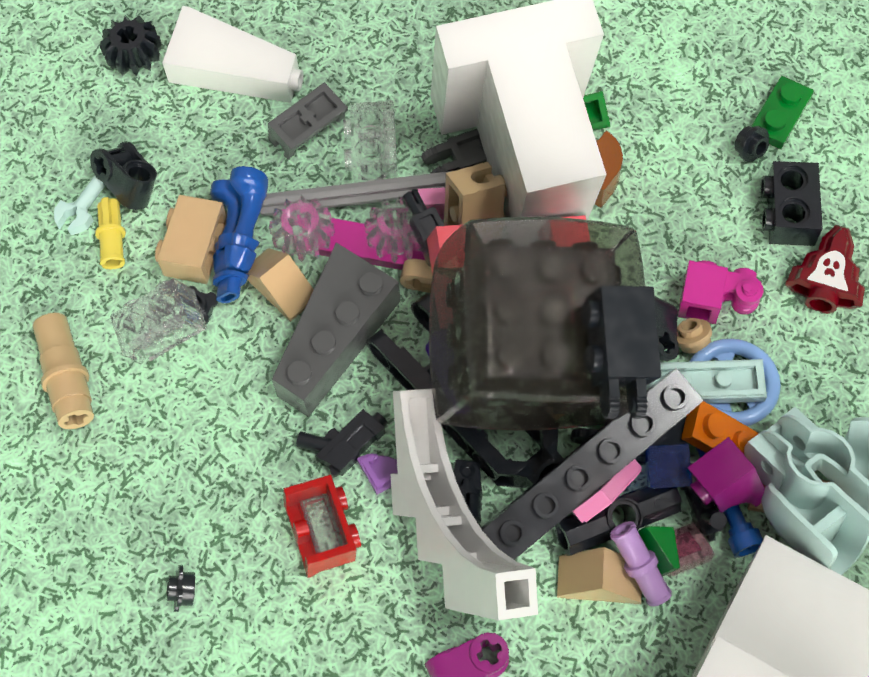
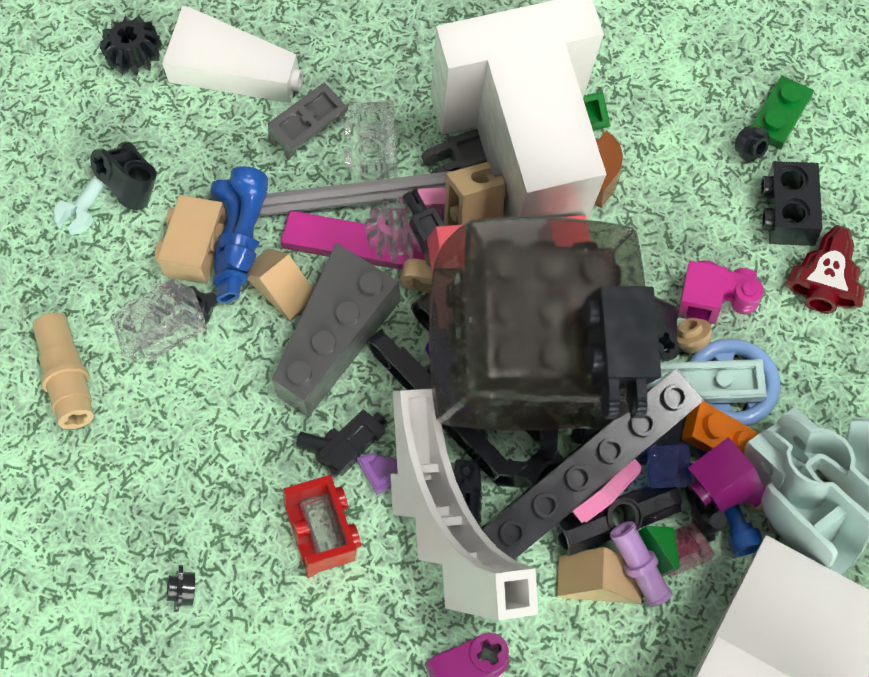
(110, 234): light yellow axle -> none
(301, 228): clear gear -> none

